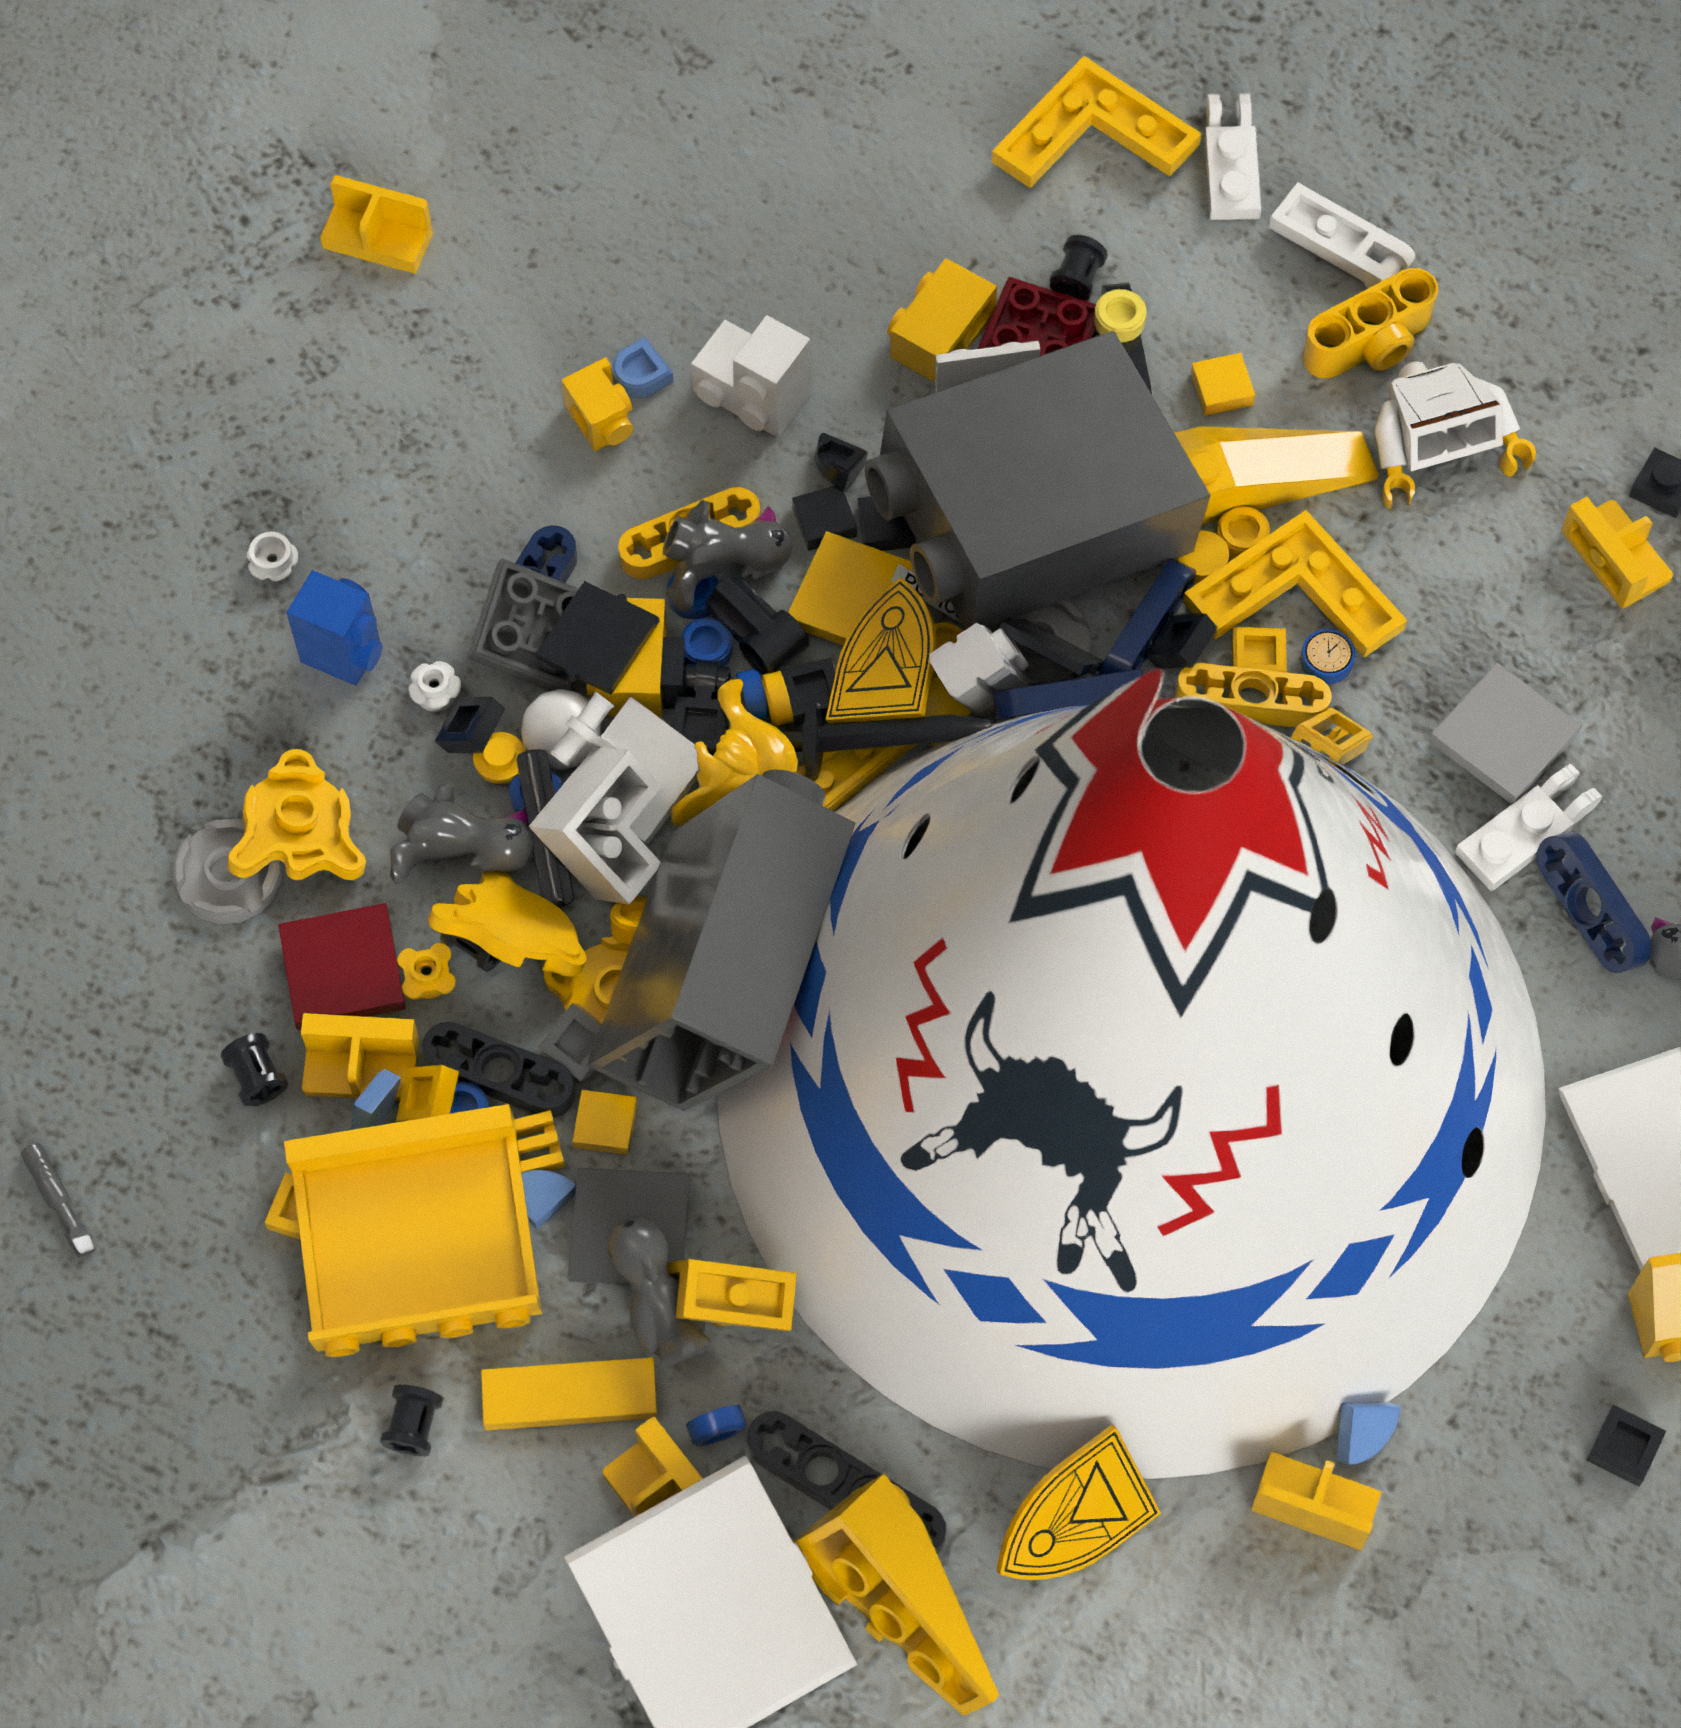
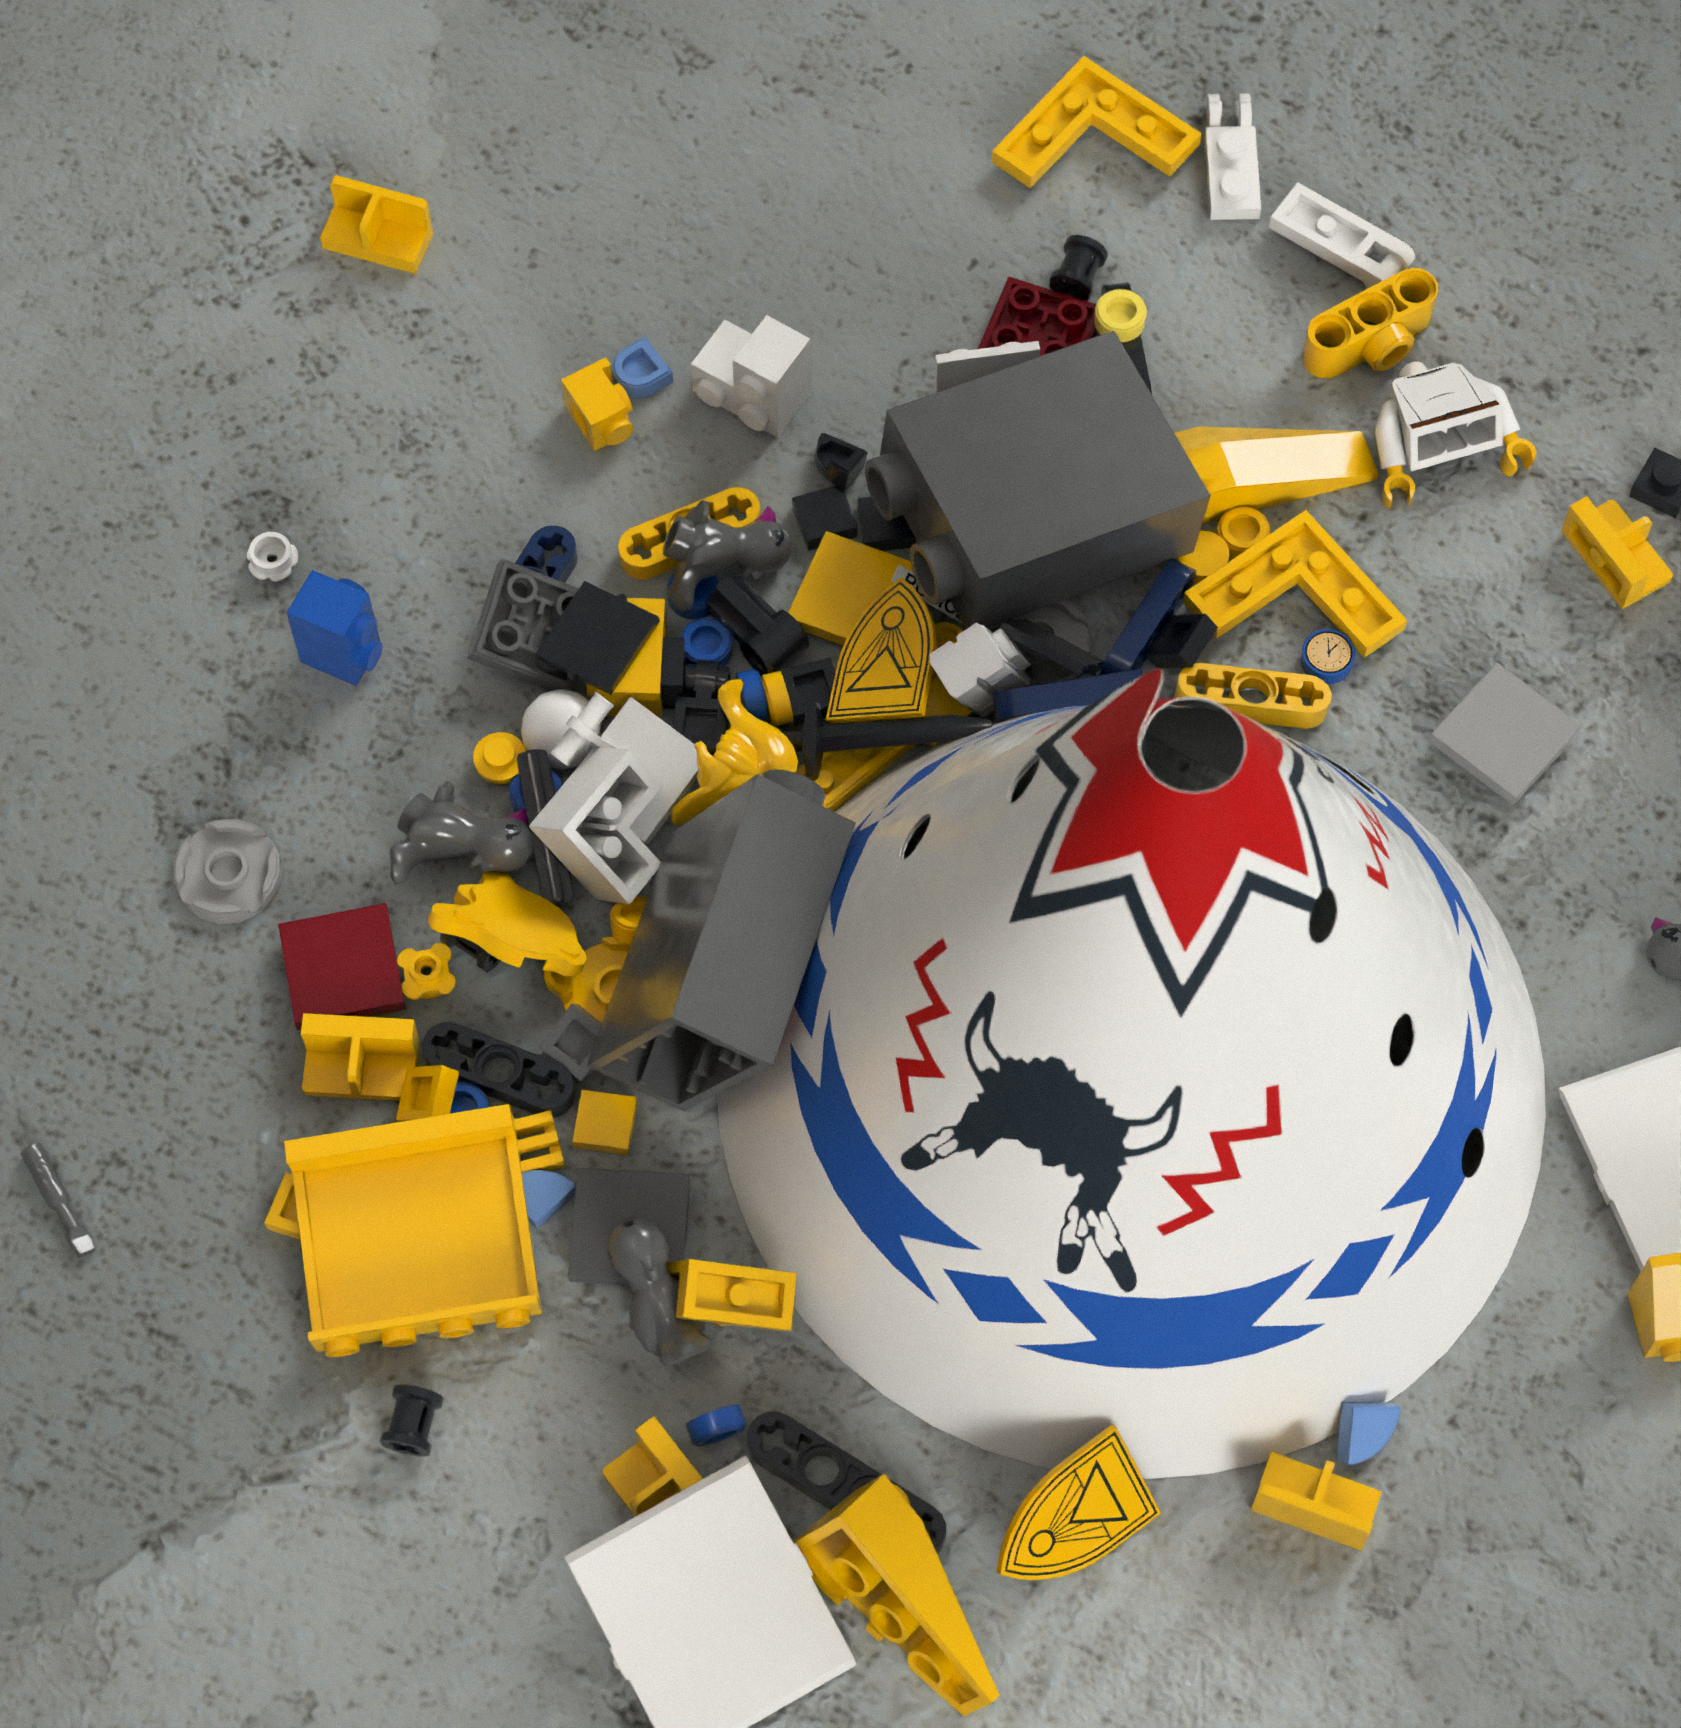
(254, 1069): black bush -> none
(297, 821): yellow tile -> none
(375, 1101): medium blue tile -> none
(436, 698): white plate -> none
(469, 724): black tile -> none
(569, 1394): yellow tile -> none
(945, 316): yellow brick -> none
(1222, 384): yellow tile -> none
(1259, 648): yellow tile -> none
(1336, 743): yellow tile -> none
(1515, 834): white hinge -> none
(1614, 906): dark blue beam -> none
(1626, 1445): black tile -> none

